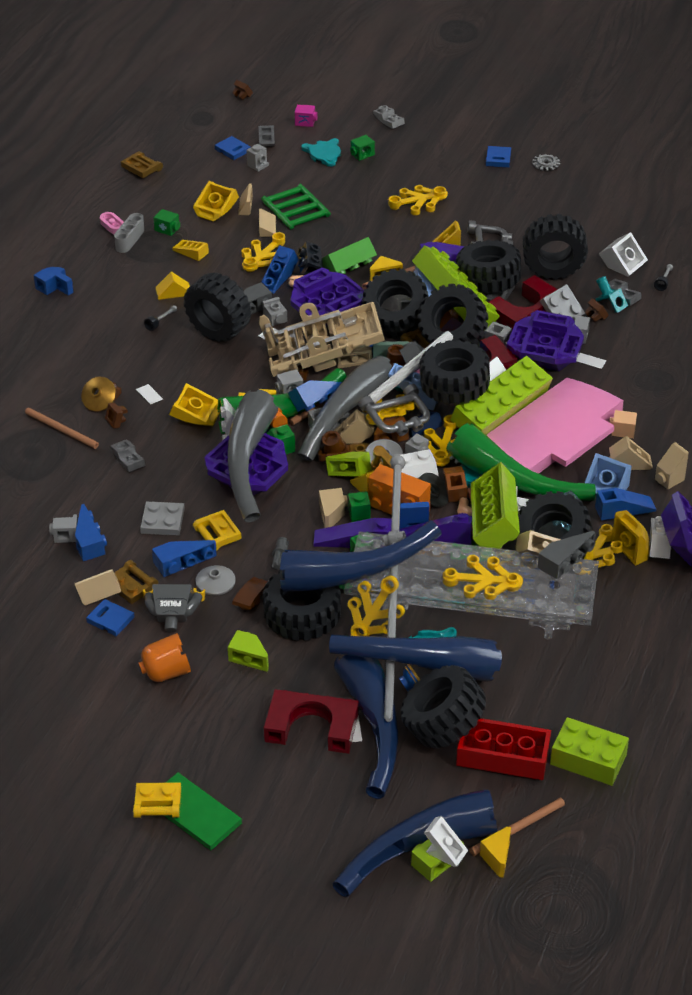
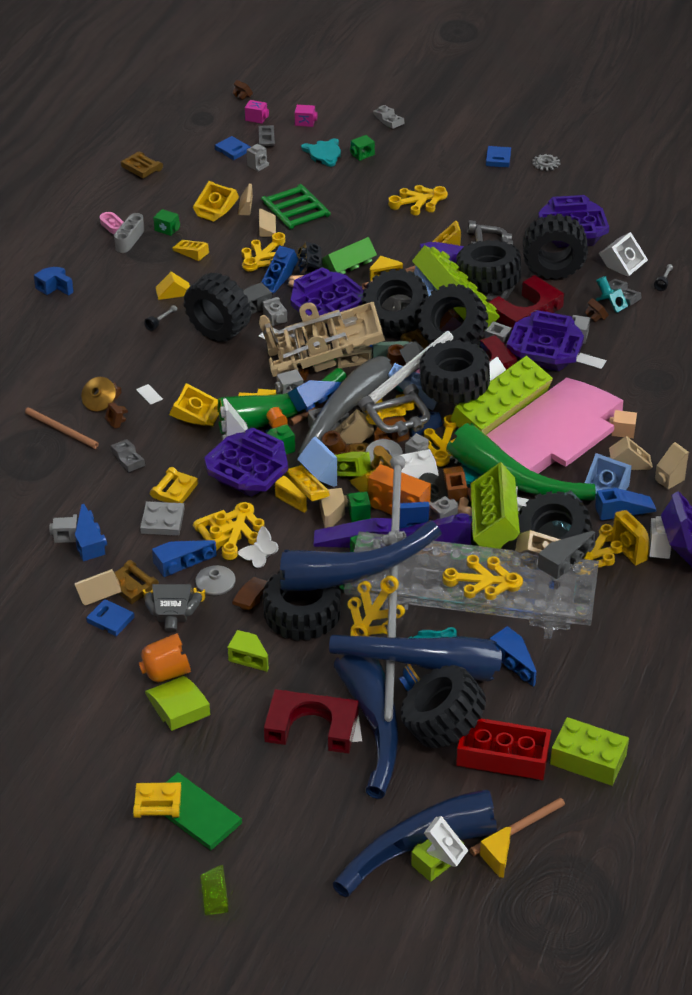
(178, 491): none -> yellow plate
(179, 702): none -> lime slope
(214, 891): none -> clear neon green slope
(243, 512): none -> yellow plant
(247, 429): dark grey brick -> none
(256, 111): none -> dark pink brick
(261, 549): none -> white animal
(281, 545): dark grey axle -> none
(290, 494): none -> yellow slope
(307, 483): none -> yellow tile
(320, 462): none -> light blue slope
(443, 508): none -> light grey brick
(515, 654): none -> blue slope
(562, 302): light grey plate -> none
(584, 211): none -> dark purple piece

